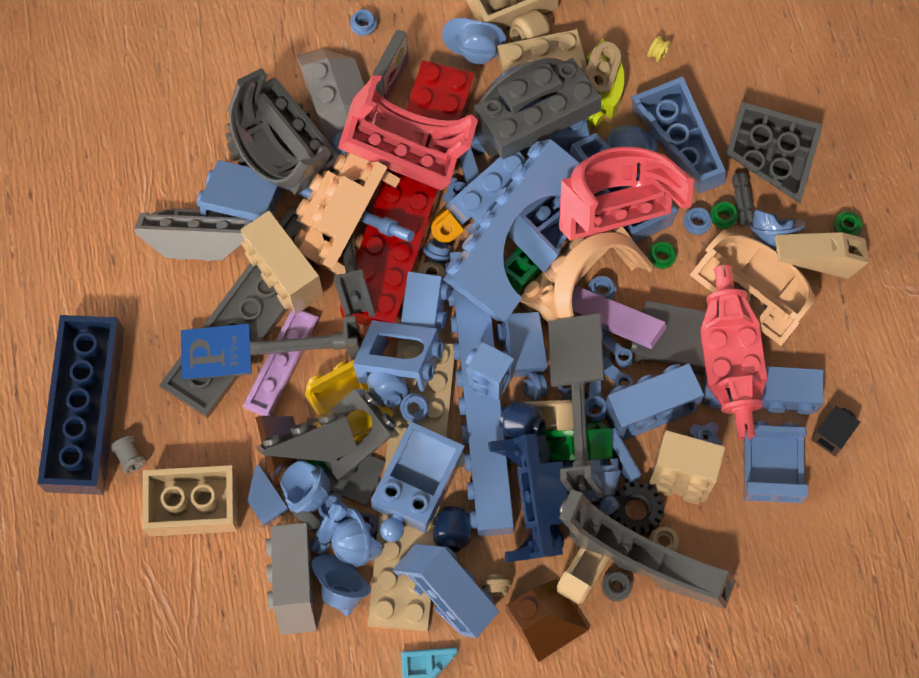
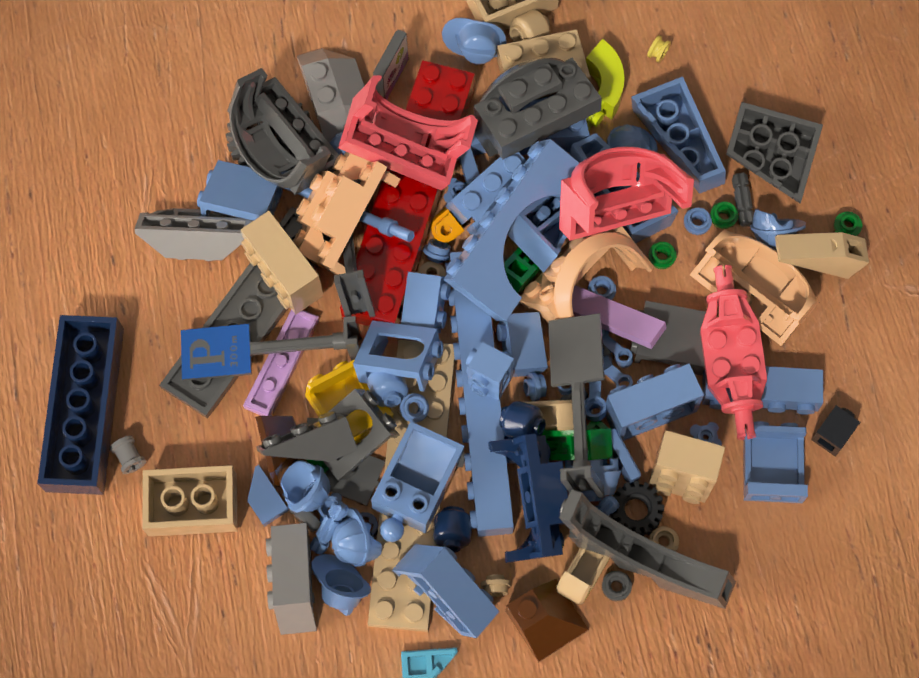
(363, 16): medium blue plate -> none
(603, 70): tan plate -> none

